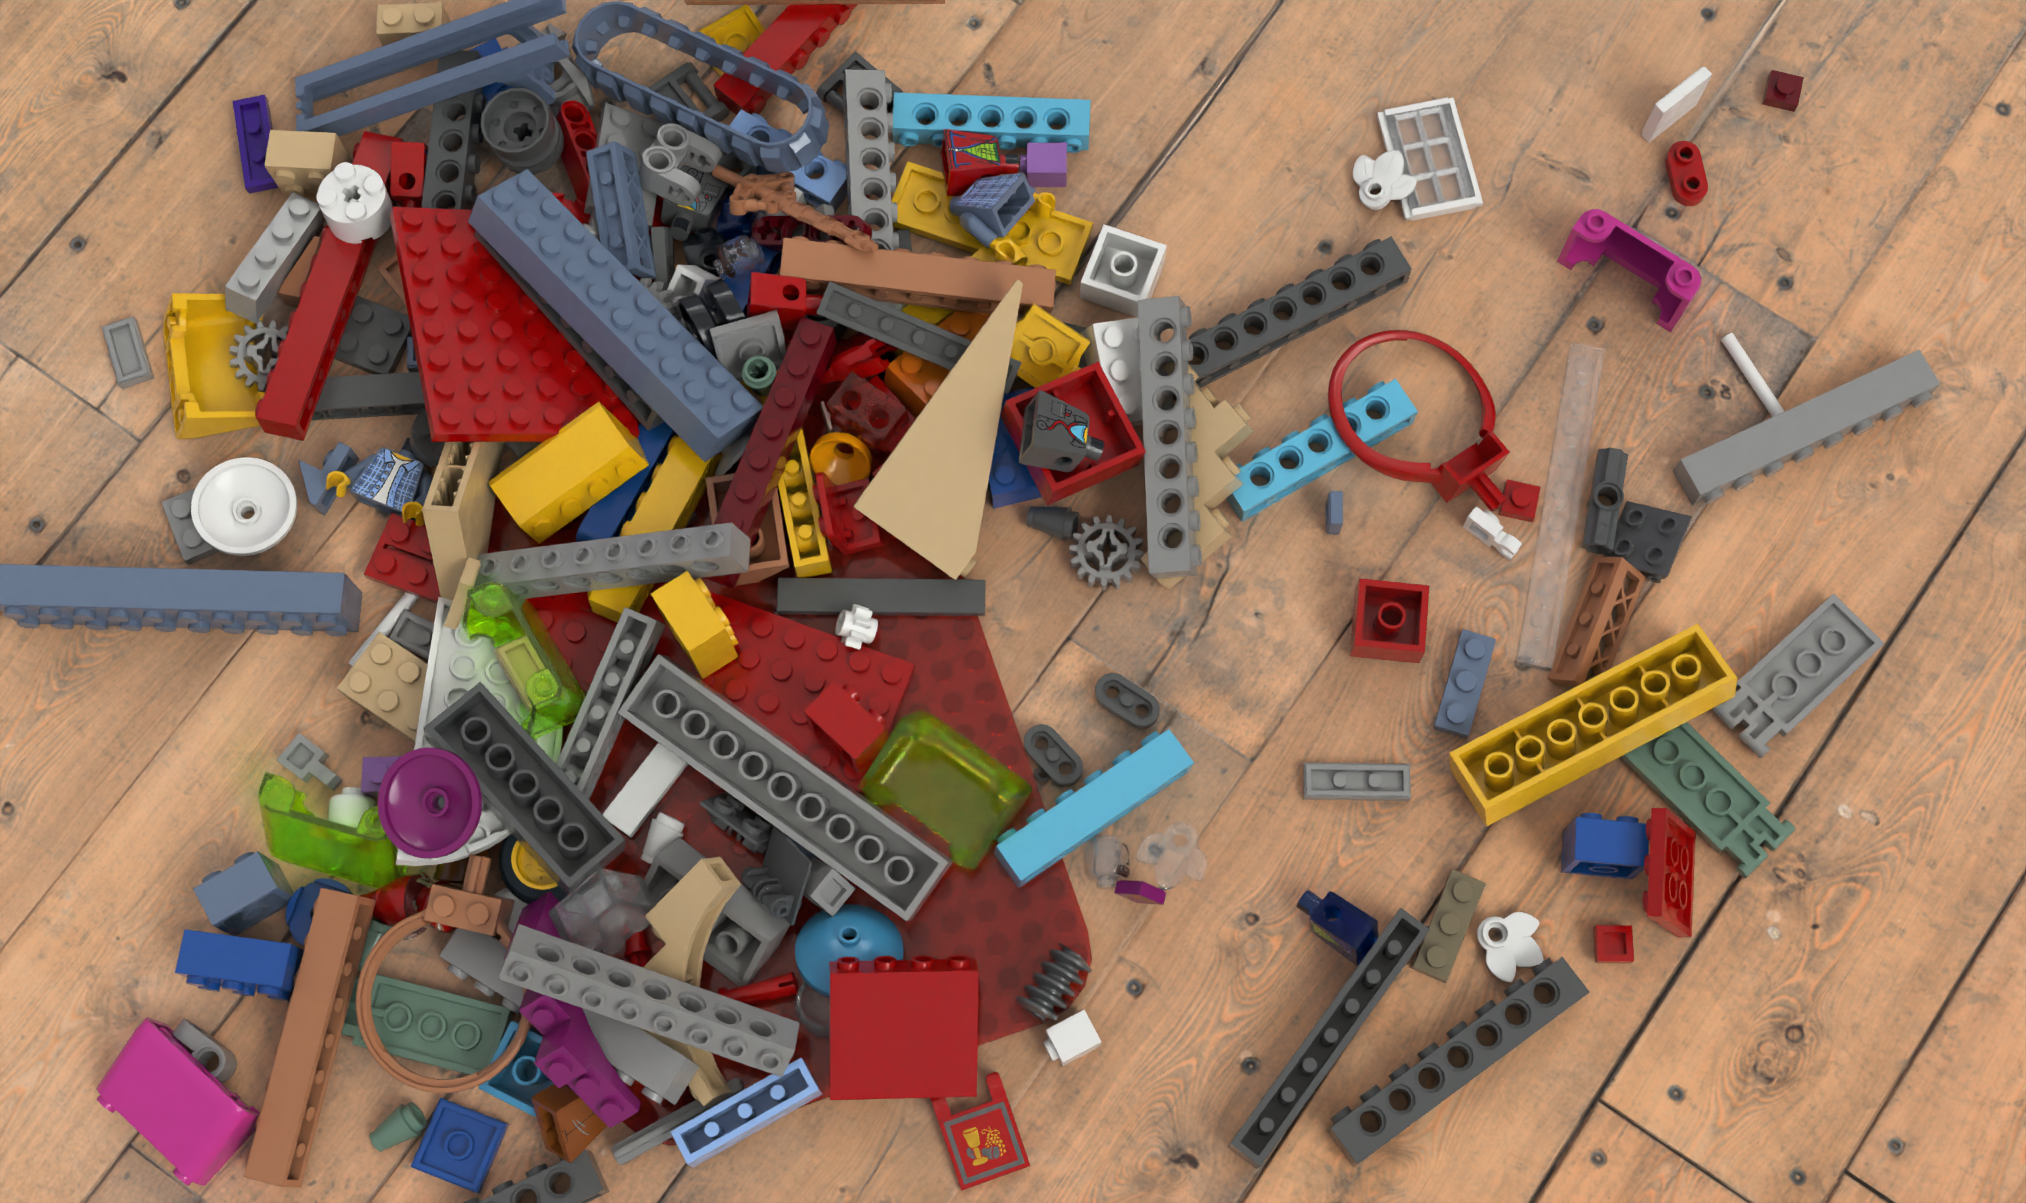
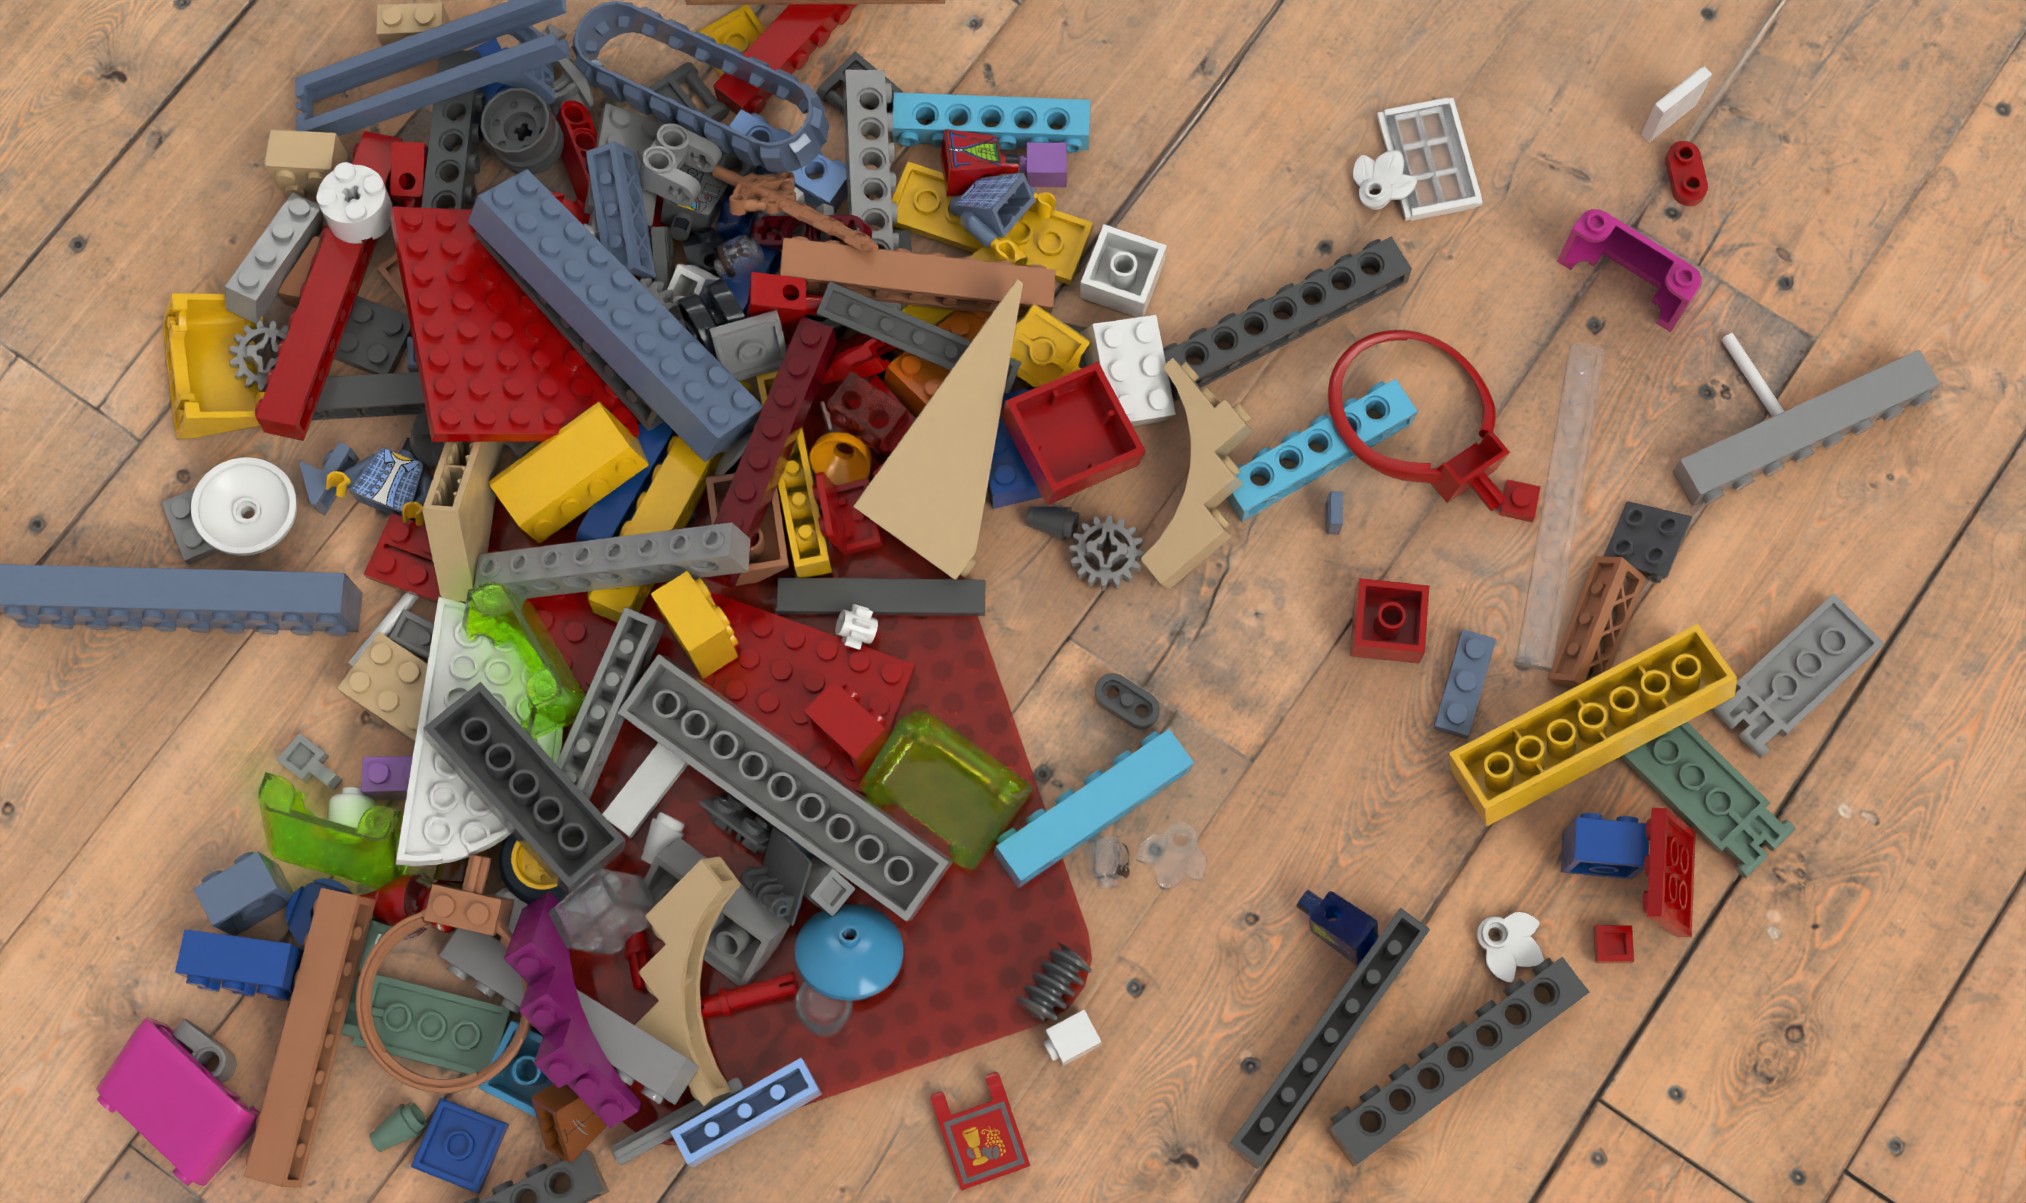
(128, 352): light grey tile -> none
(253, 131): dark purple plate -> none
(411, 807): magenta dish -> none
(459, 601): tan tile -> none
(519, 662): tan tile -> none
(649, 1000): light grey brick -> none
(759, 374): sand green cone -> none
(903, 1028): red panel -> none
(1054, 756): dark grey plate -> none
(1056, 435): dark grey torso -> none
(1140, 892): magenta tile -> none
(1155, 317): light grey brick -> none
(1356, 781): light grey tile -> none
(1448, 926): dark tan plate -> none
(1488, 530): white plate -> none
(1602, 519): dark grey piece -> none
(1783, 90): dark red plate -> none

